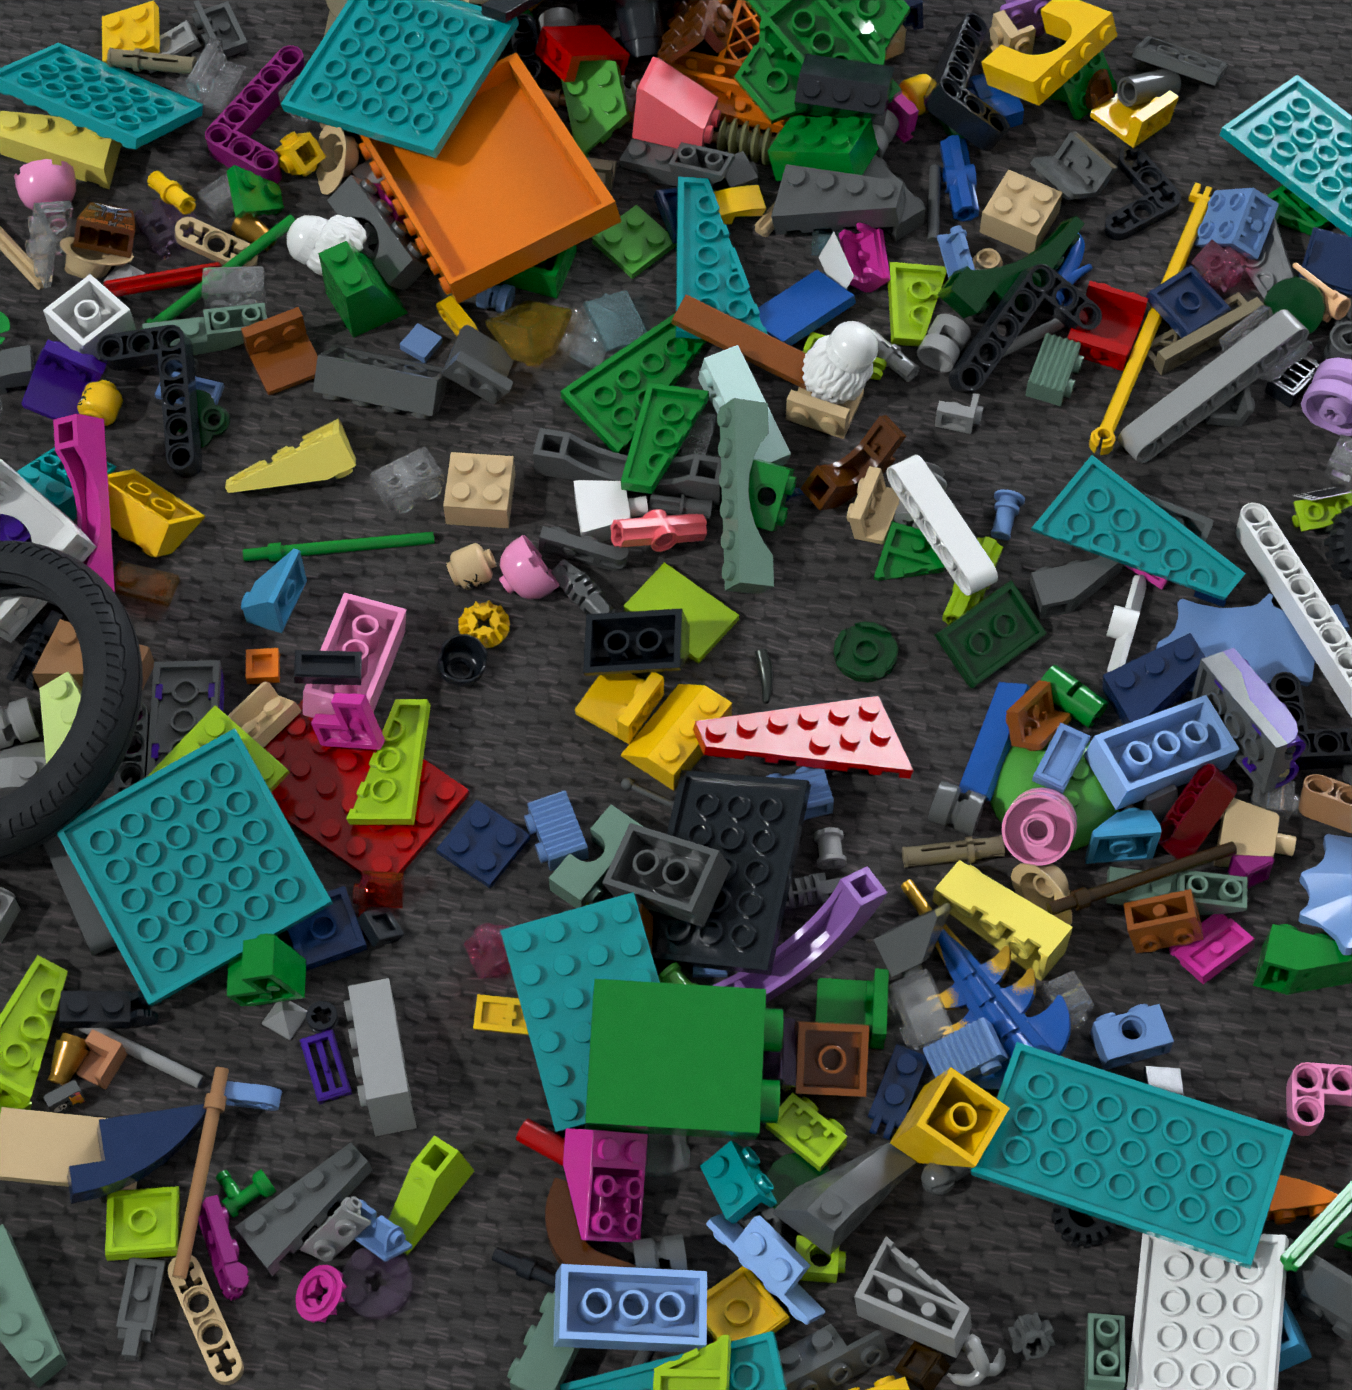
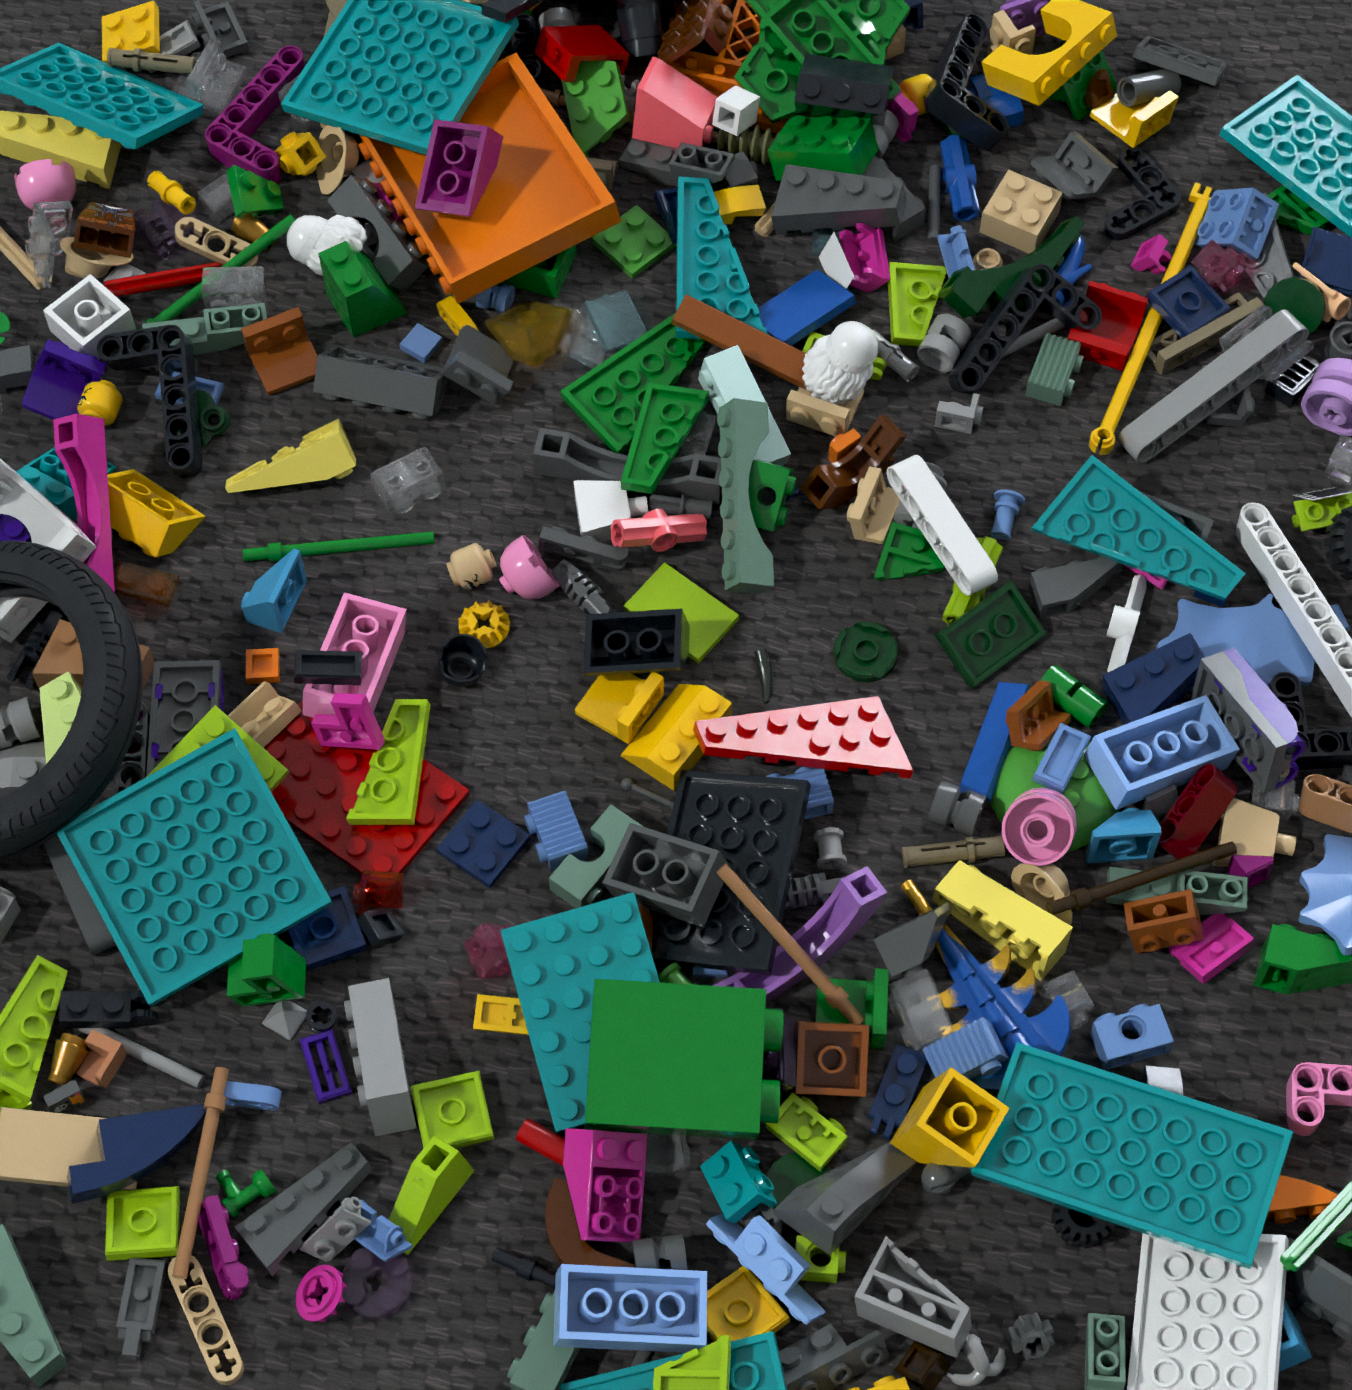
(453, 1110): none -> lime plate
(457, 167): none -> magenta slope
(479, 490): tan brick -> none
(736, 110): none -> white brick
(835, 996): none -> medium nougat bar
(843, 445): none -> orange plate
(1150, 254): none -> dark pink tile

